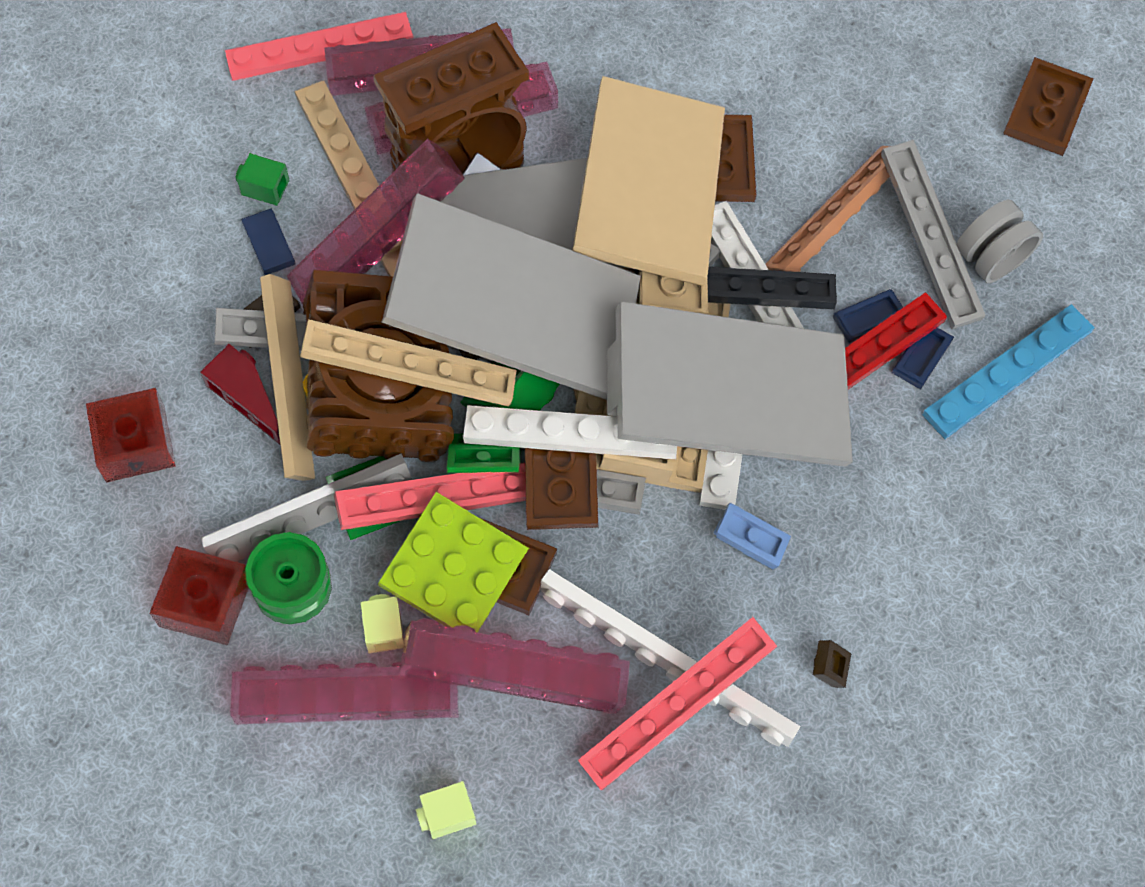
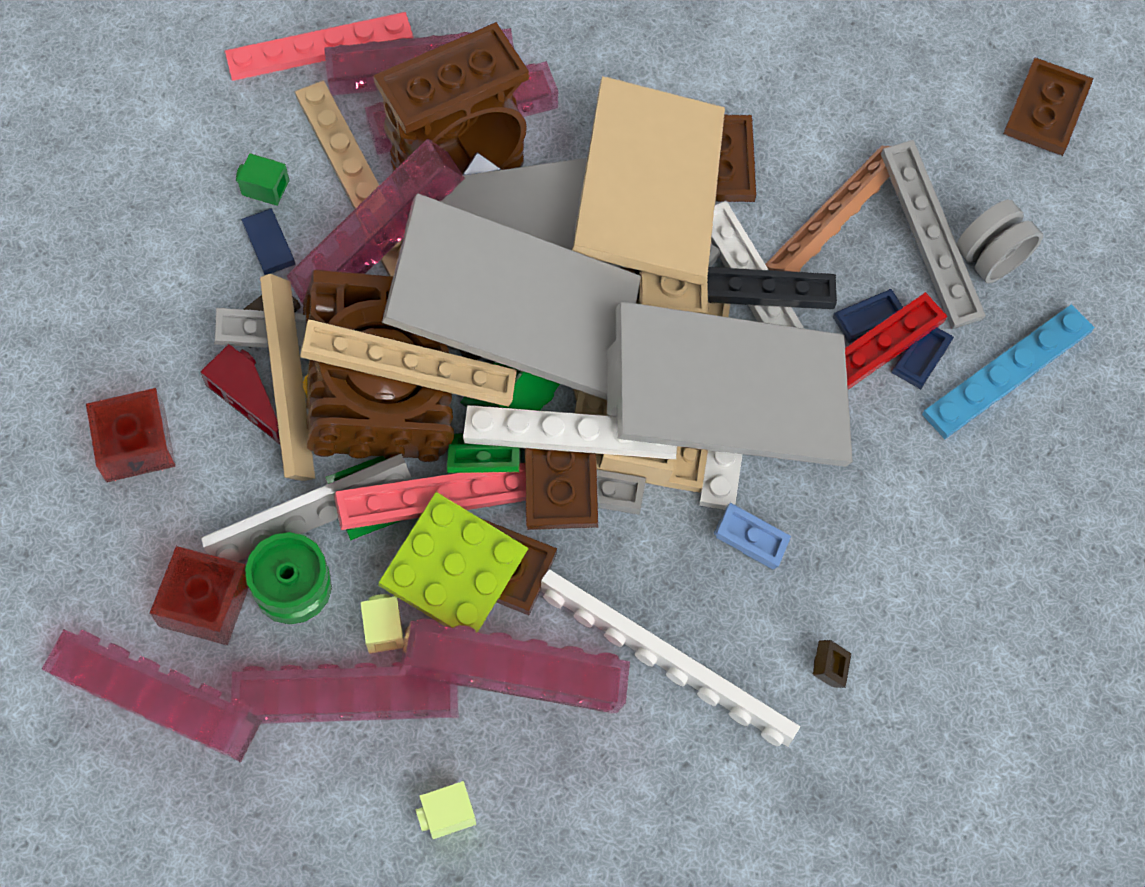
(152, 694): none -> clear pink brick
(677, 703): coral plate -> none

